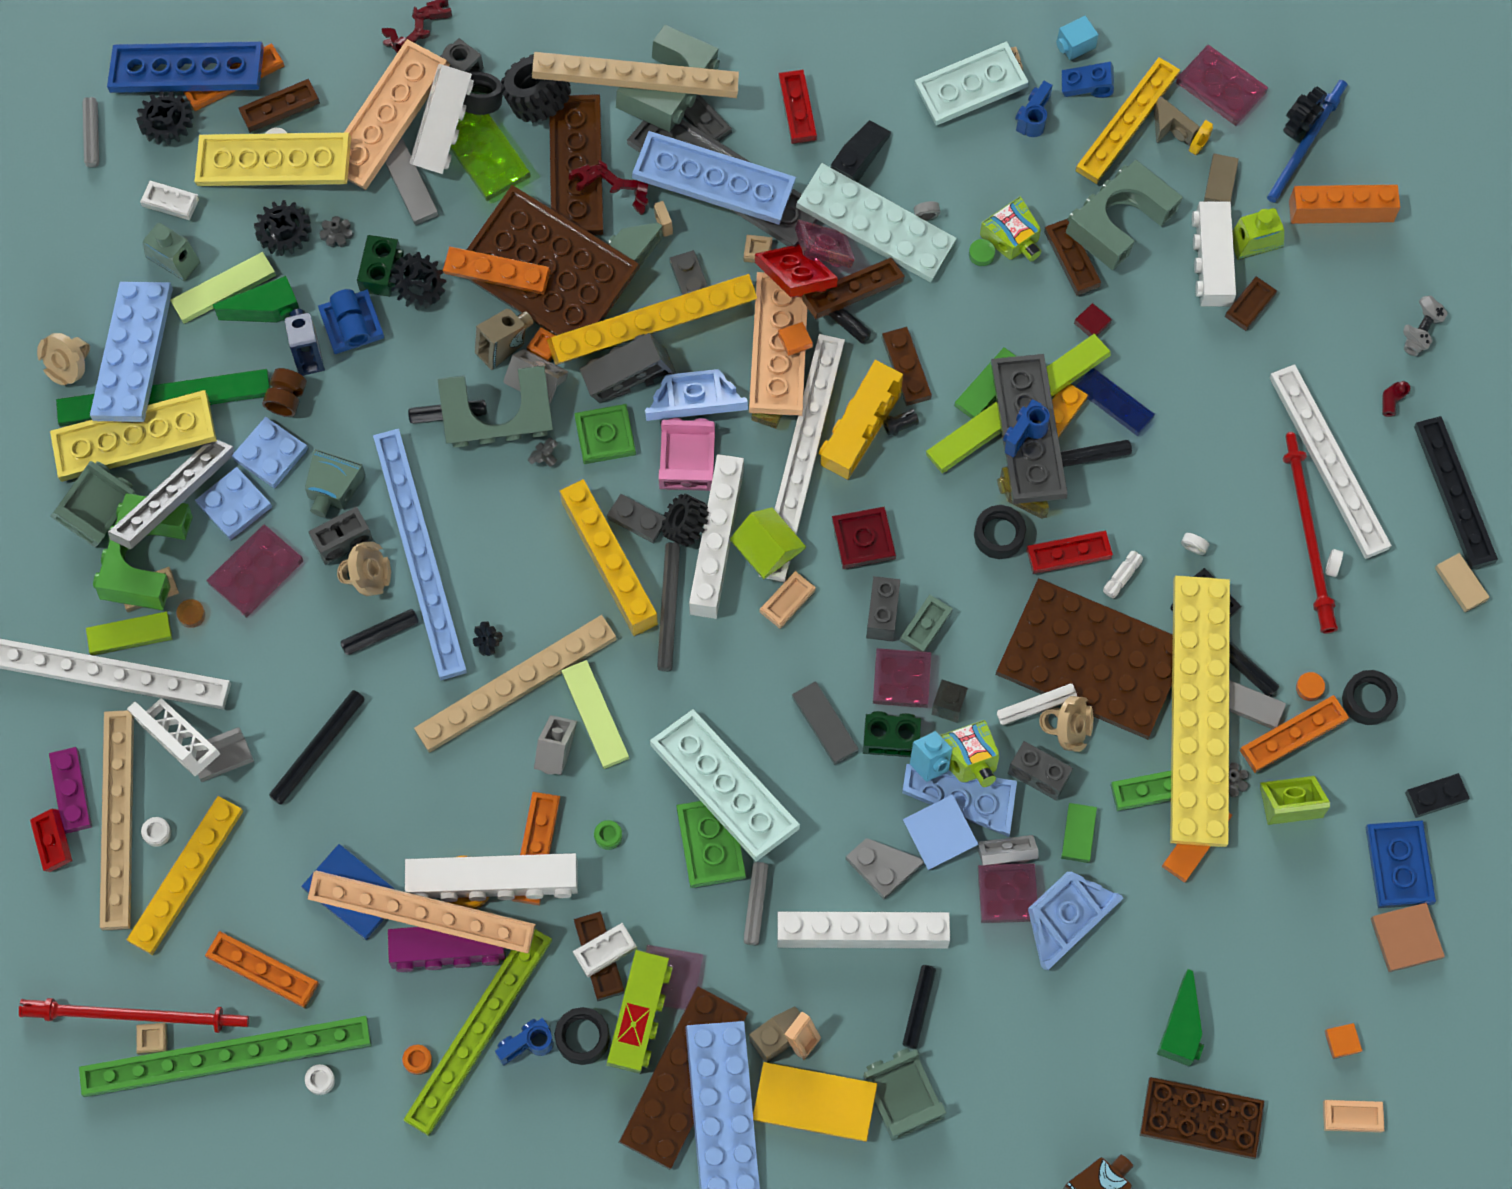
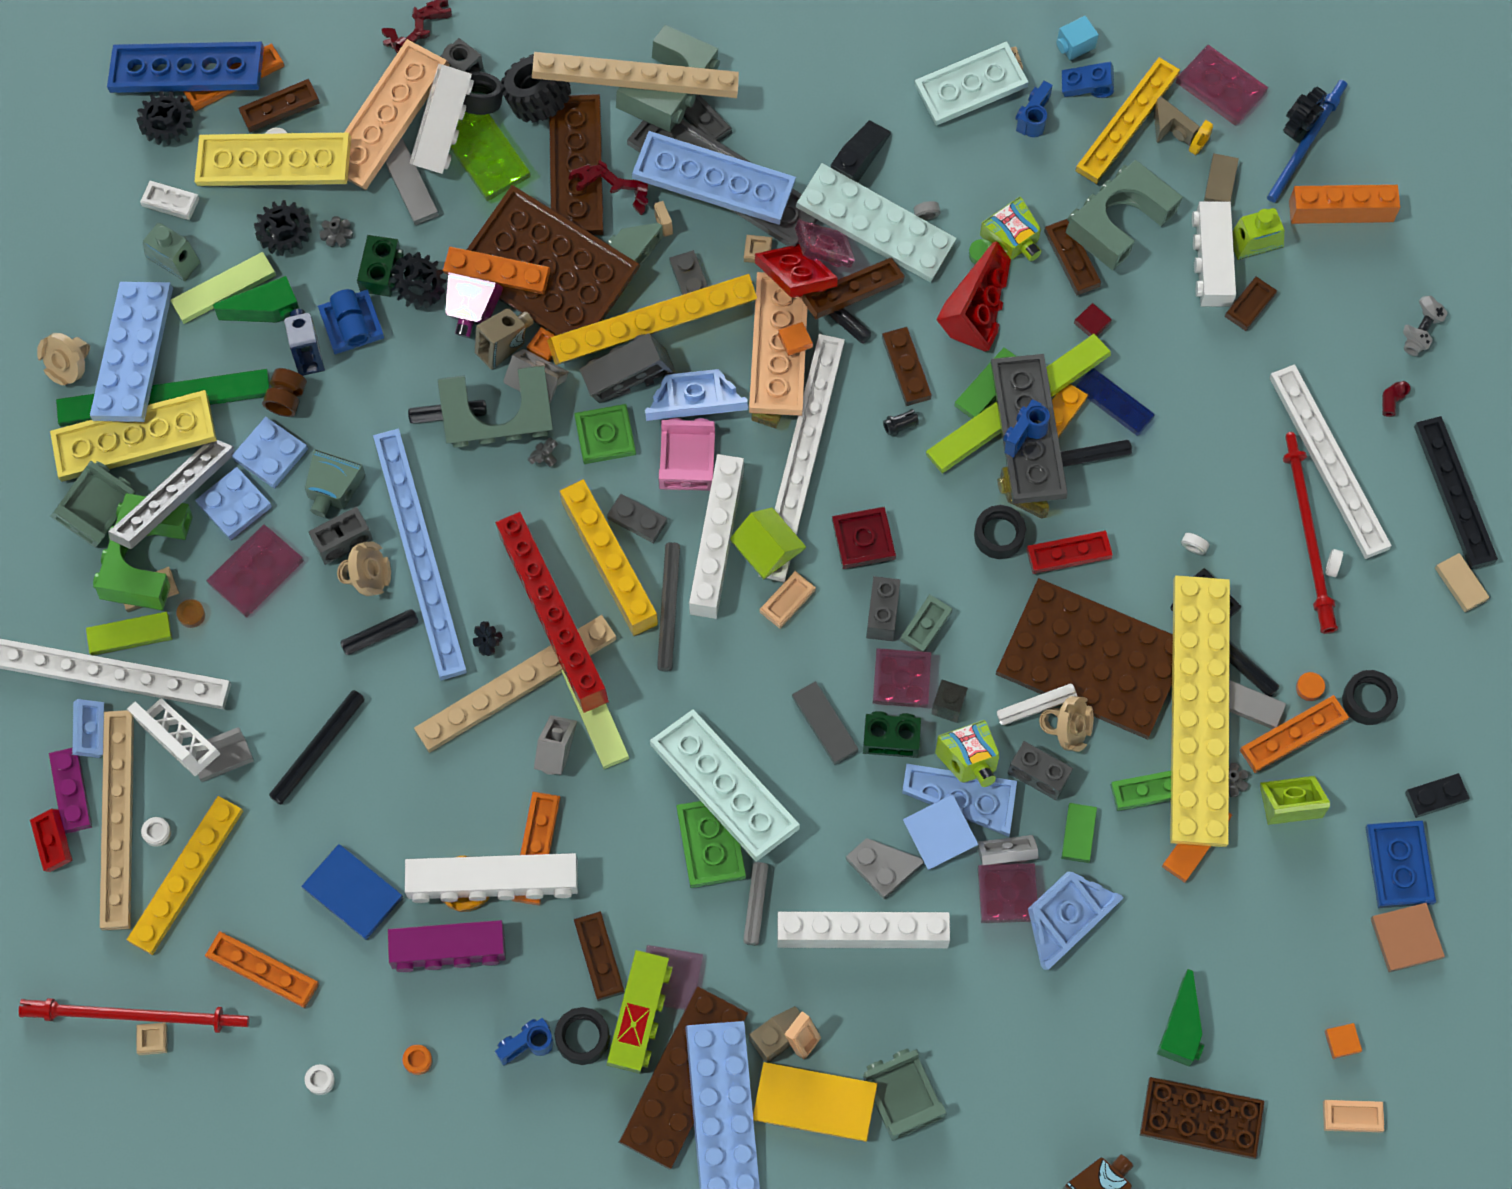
(88, 728): none -> light blue plate
(90, 132): light grey axle -> none
(224, 1056): bright green plate -> none
(421, 911): light nougat tile -> none
(470, 301): none -> torso
(475, 1035): lime tile -> none
(552, 612): none -> red brick
(605, 950): white plate -> none
(608, 835): bright green tile -> none
(685, 520): black tyre -> none
(797, 106): red plate -> none
(862, 420): yellow wedge -> none
(919, 1007): black axle -> none
(931, 756): medium azure brick -> none
(974, 305): none -> red wedge
(1122, 574): white axle -> none

